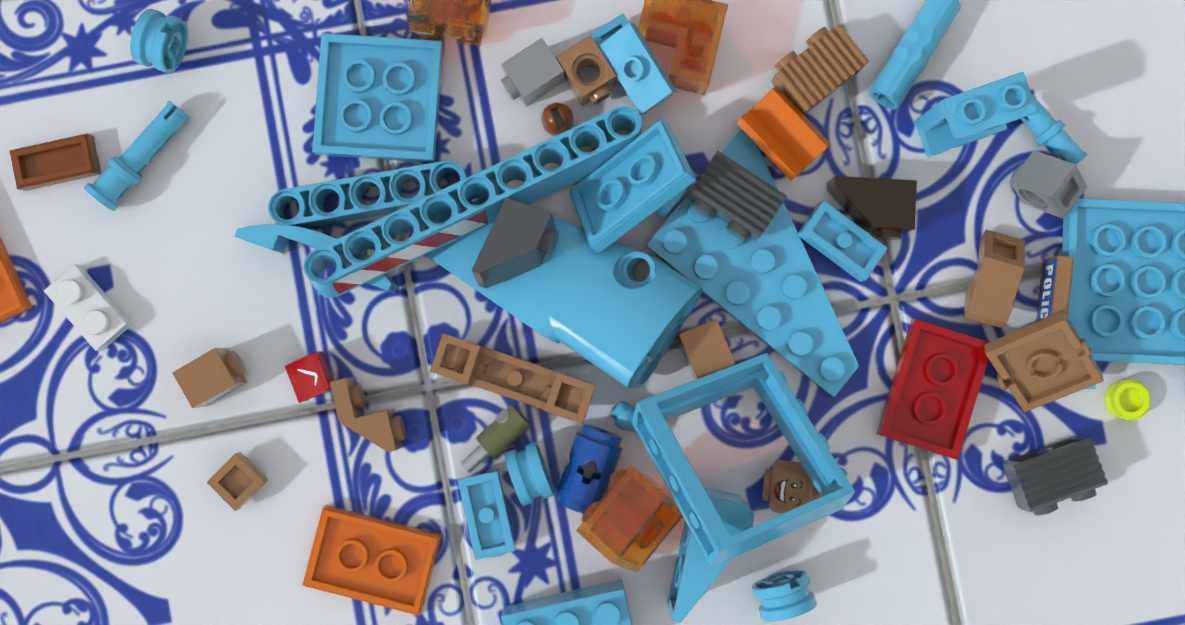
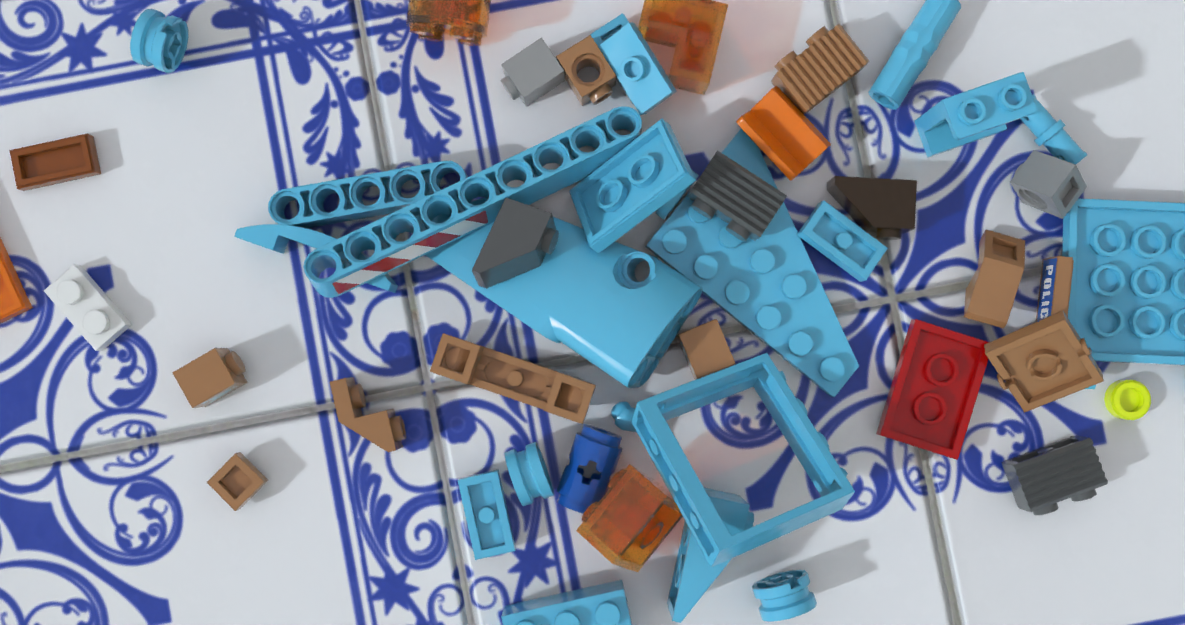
(125, 170): medium azure pin -> none
(310, 376): red slope -> none
(372, 560): orange tile -> none
(378, 98): medium azure plate -> none
(498, 437): olive piece -> none
(549, 123): dark orange hinge -> none
(787, 486): medium nougat head -> none

